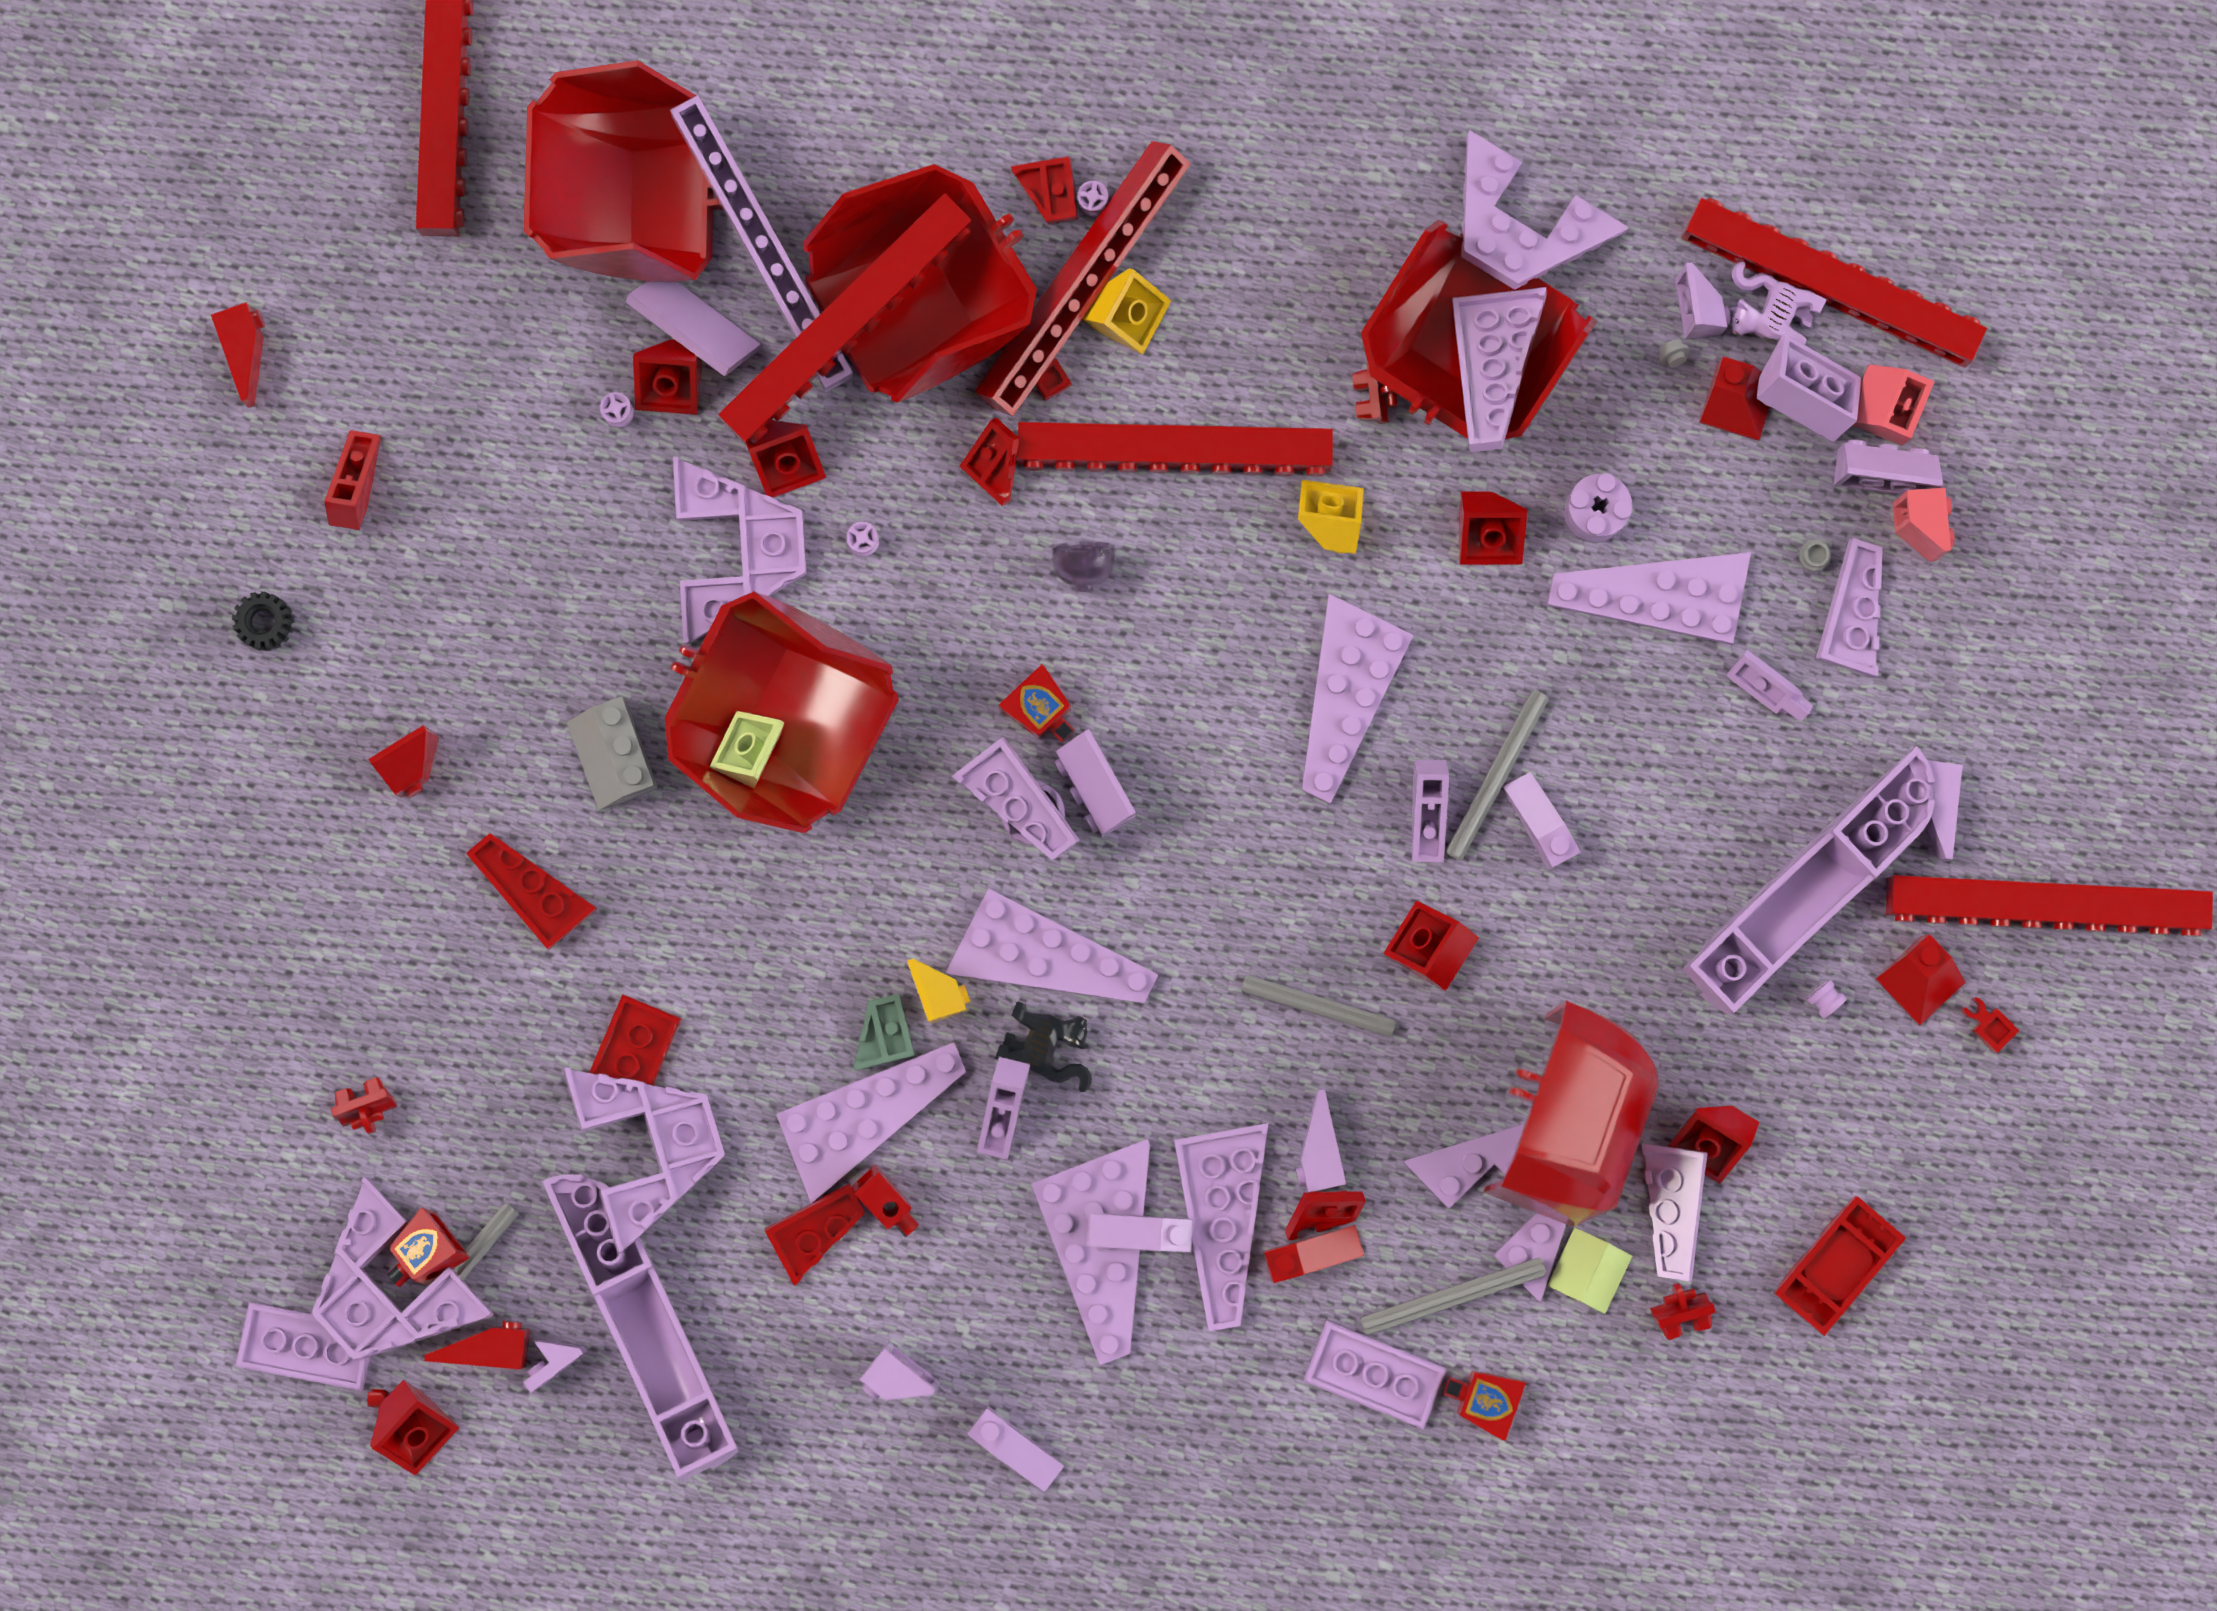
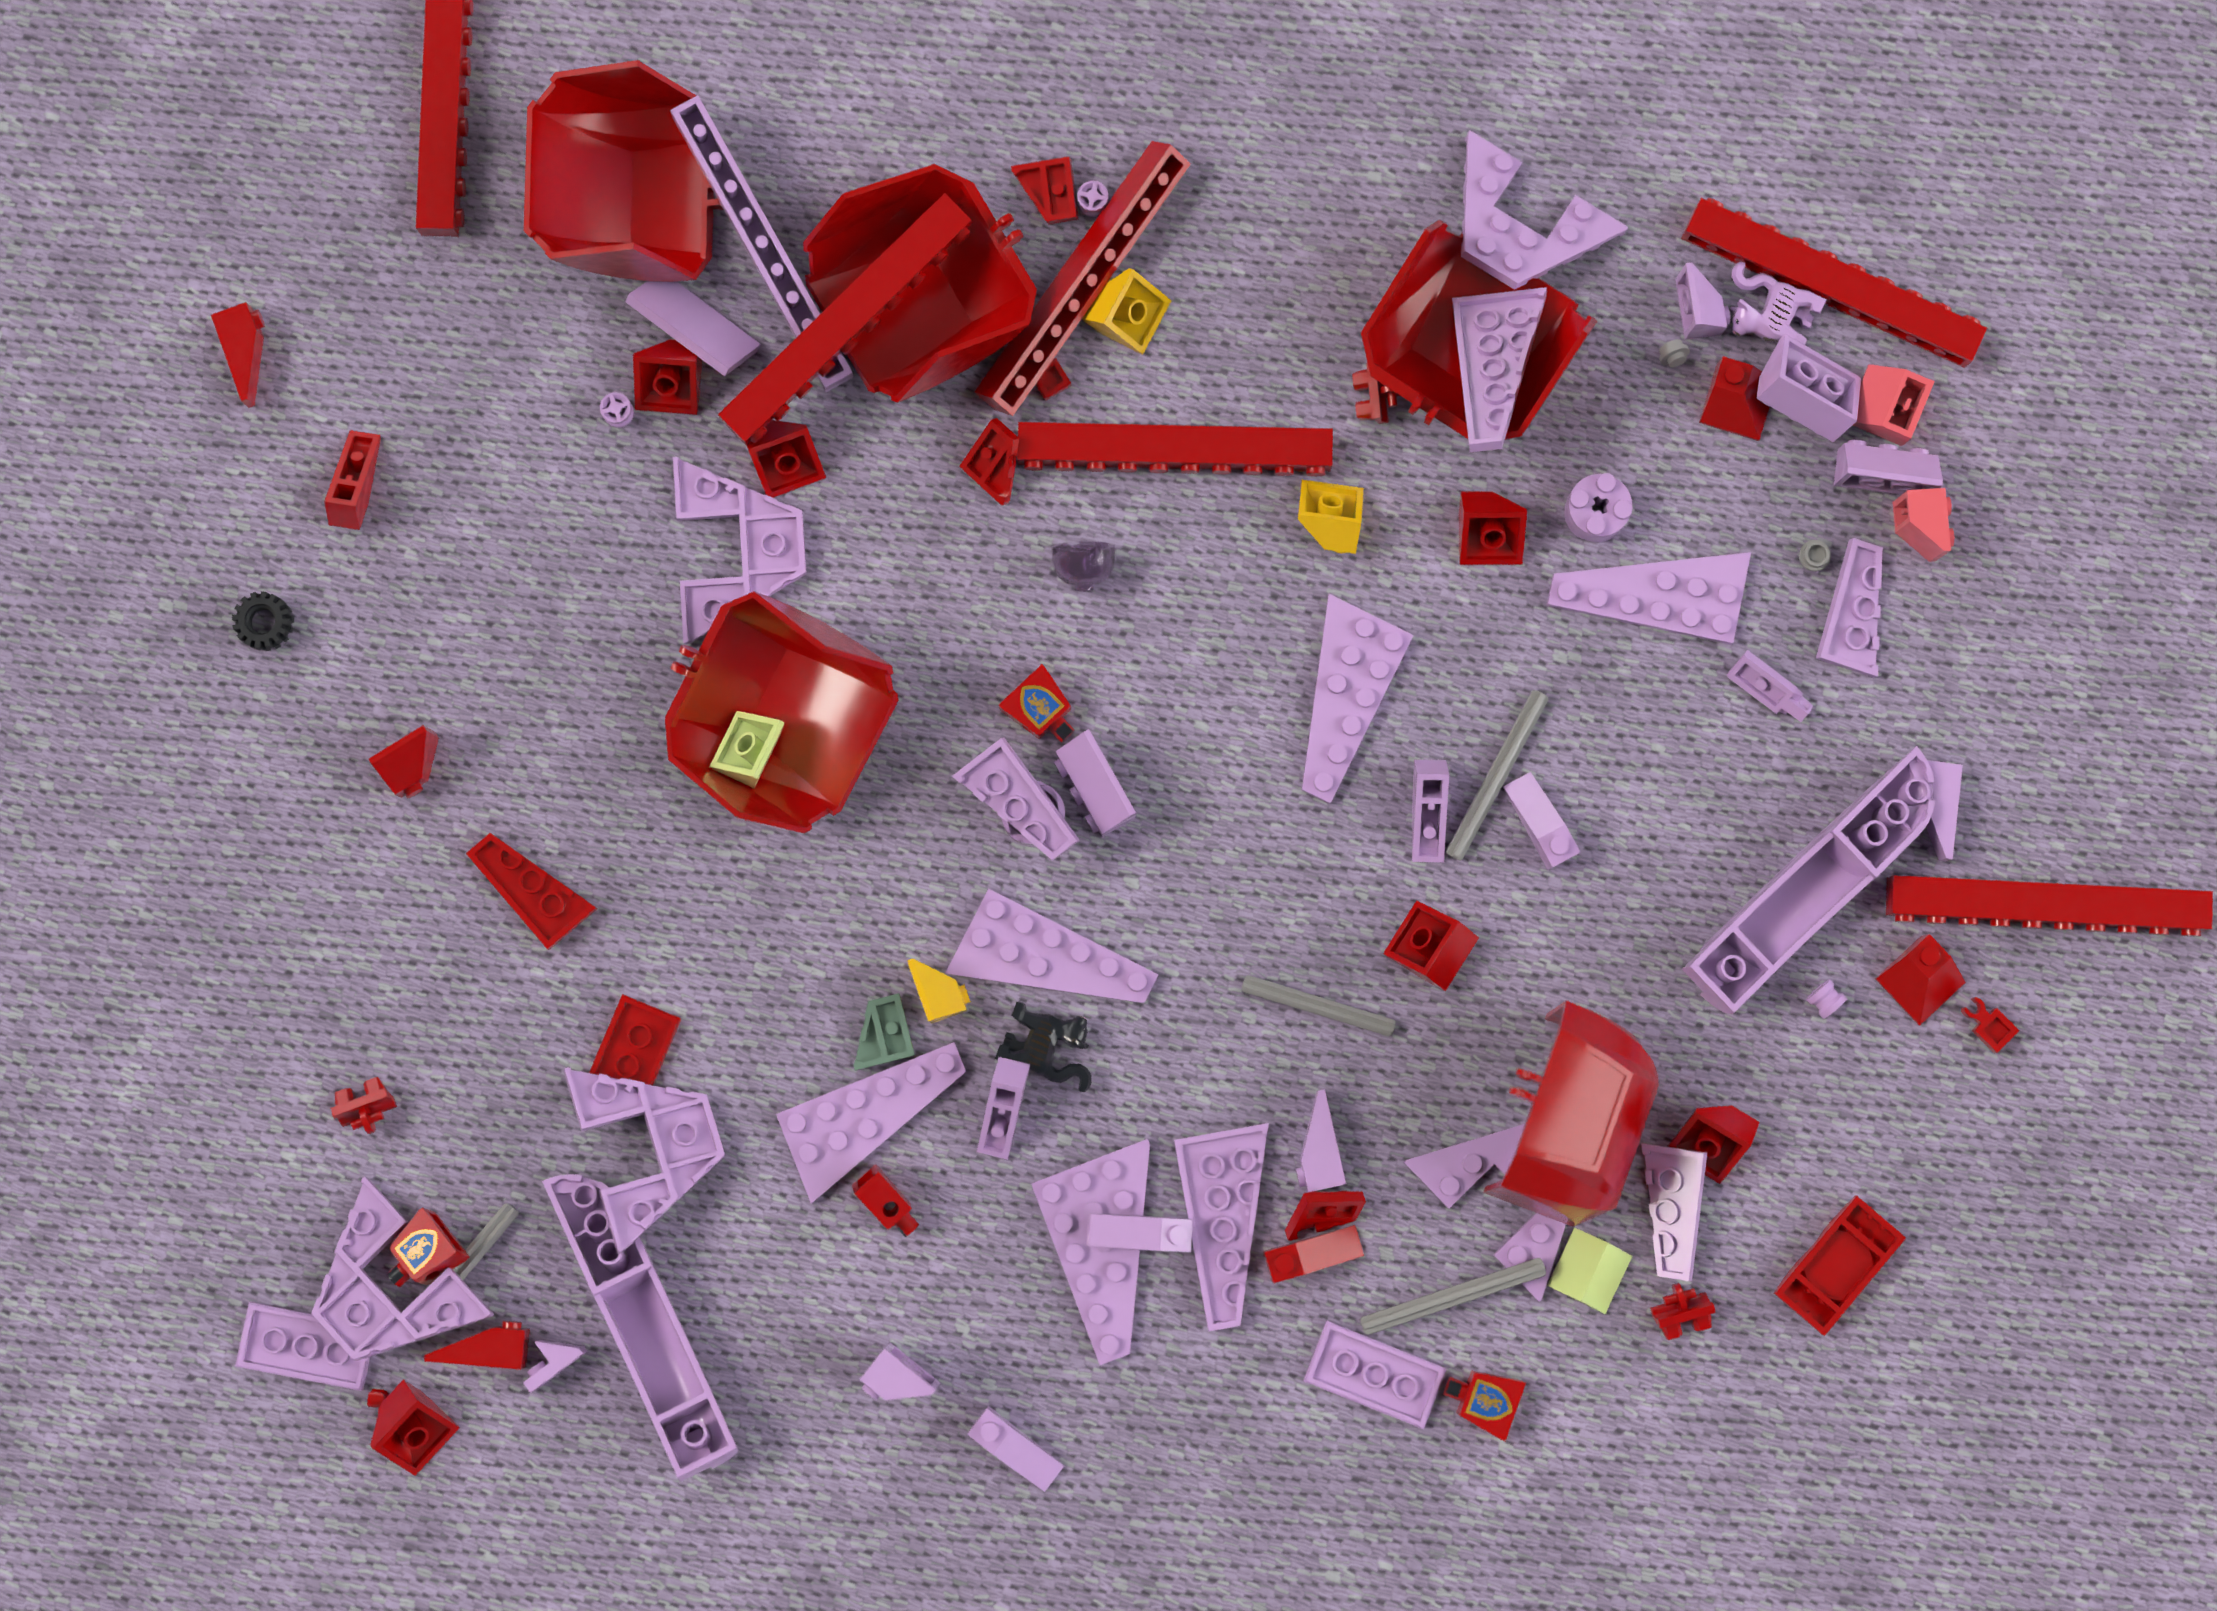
(612, 753): light grey slope -> none
(813, 1230): red wing -> none
(859, 535): lavender wheel -> none

